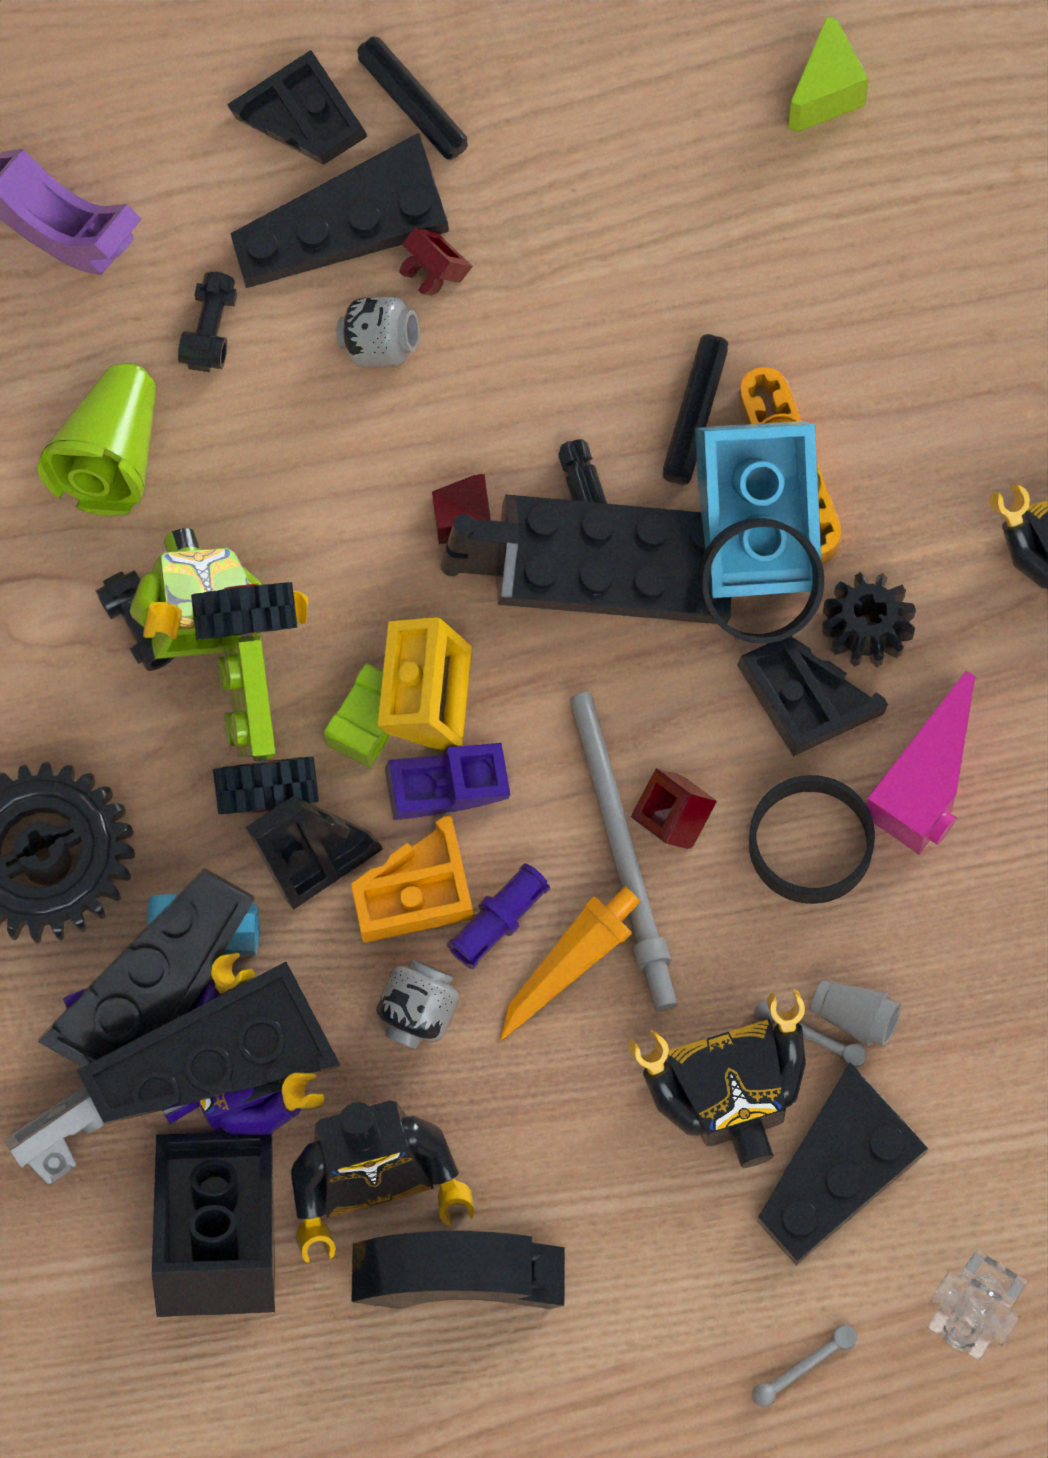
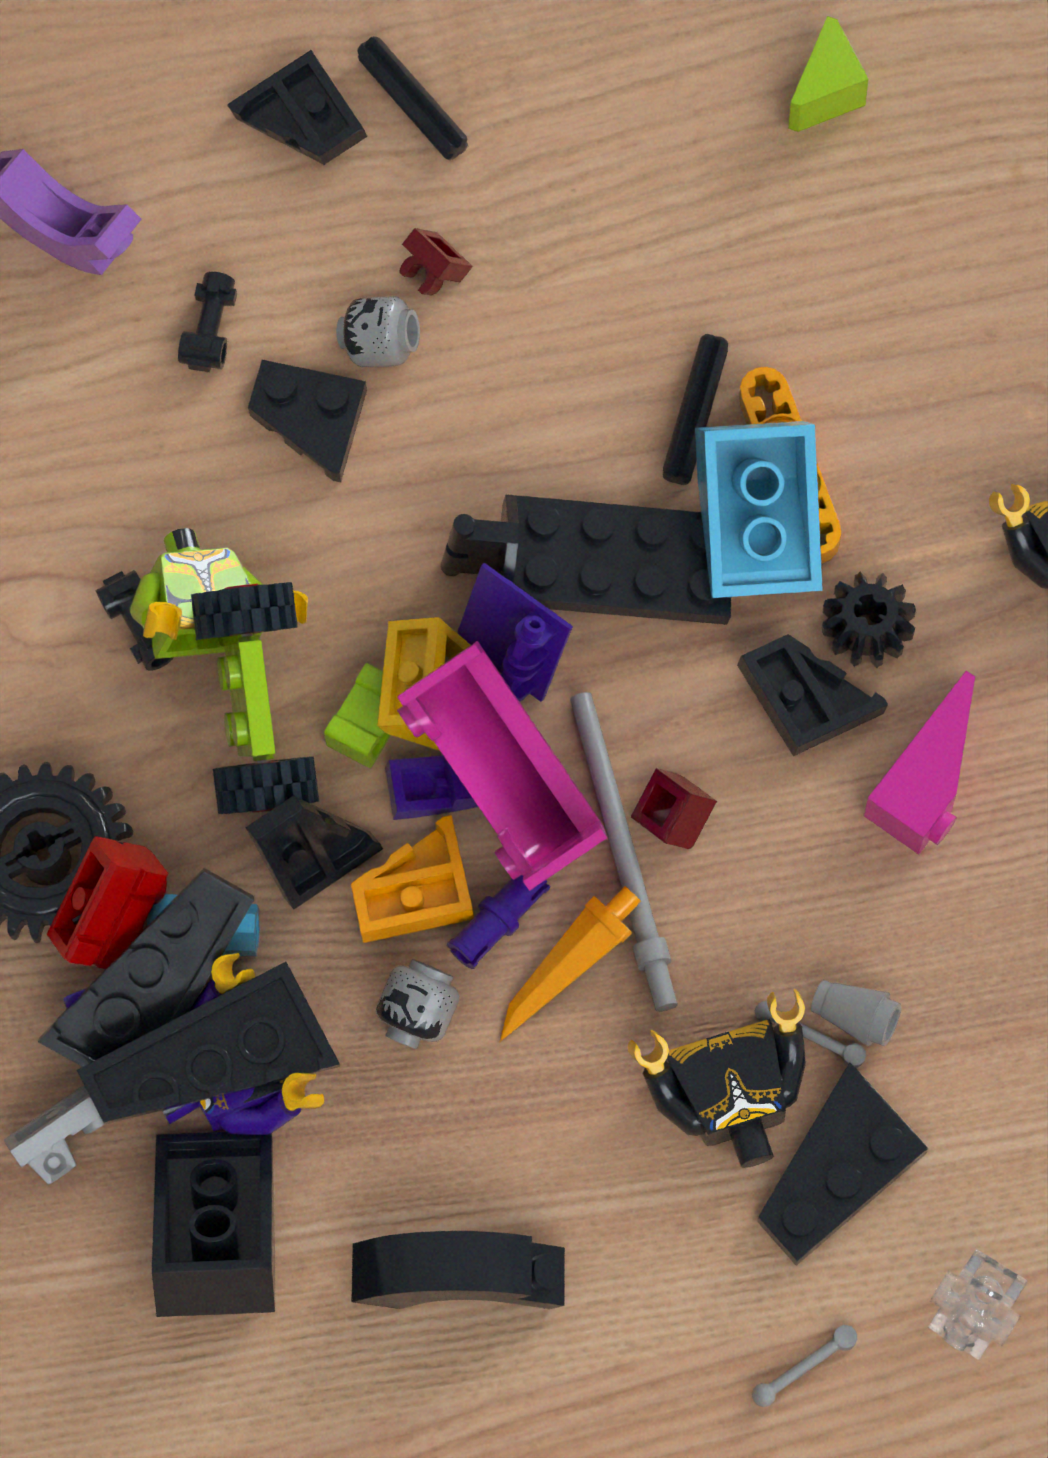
(104, 444): lime cone -> none
(114, 895): none -> red brick
(310, 411): none -> black wing
(345, 217): black wing -> none
(367, 1160): black torso -> none
(462, 497): dark red slope -> none
(503, 765): none -> dark pink windscreen
(515, 633): none -> dark purple hinge
(582, 476): black axle -> none
(812, 603): black tyre -> none
(818, 784): black tyre -> none

